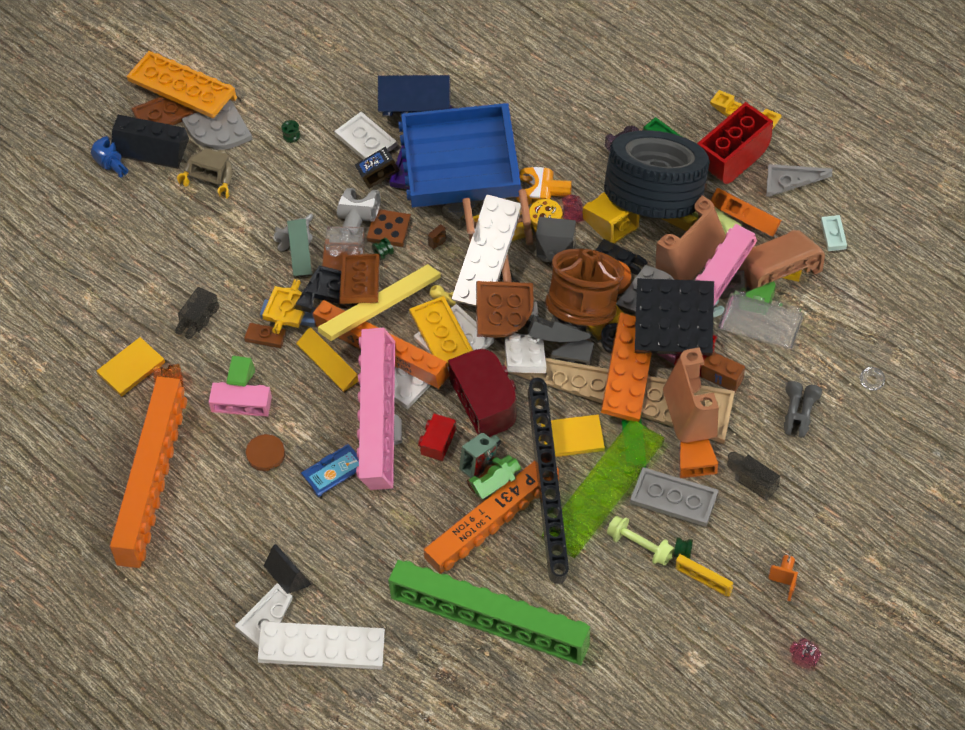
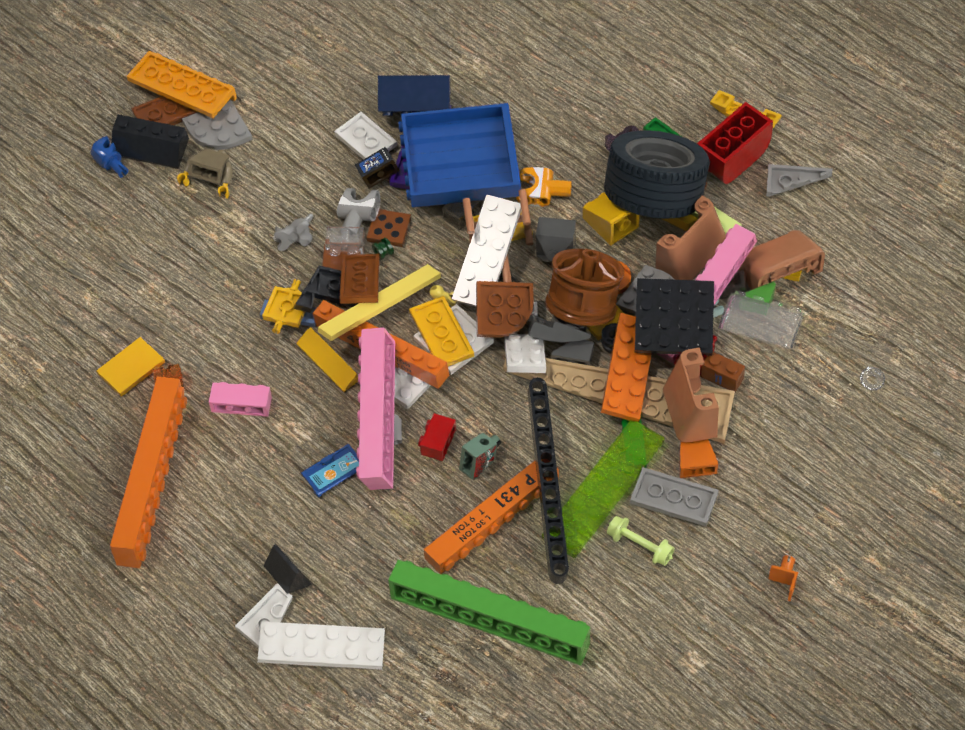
(197, 312): clear smoke hinge -> none
(240, 371): bright green slope -> none
(264, 336): dark orange plate -> none
(265, 452): dark orange tile -> none
(290, 131): dark green wheel -> none
(299, 247): sand green tile -> none
(437, 237): reddish brown plate -> none
(484, 391): dark red brick -> none
(494, 476): bright green hips -> none
(544, 208): yellow head -> none
(572, 208): clear pink bracket -> none
(577, 435): yellow tile -> none
(622, 255): black hinge -> none
(683, 547): dark green wheel -> none
(704, 575): yellow tile -> none
(745, 212): orange slope -> none
(753, 475): clear smoke hinge -> none
(805, 653): clear pink head -> none
(811, 395): dark grey piece -> none
(833, 233): light aqua plate -> none

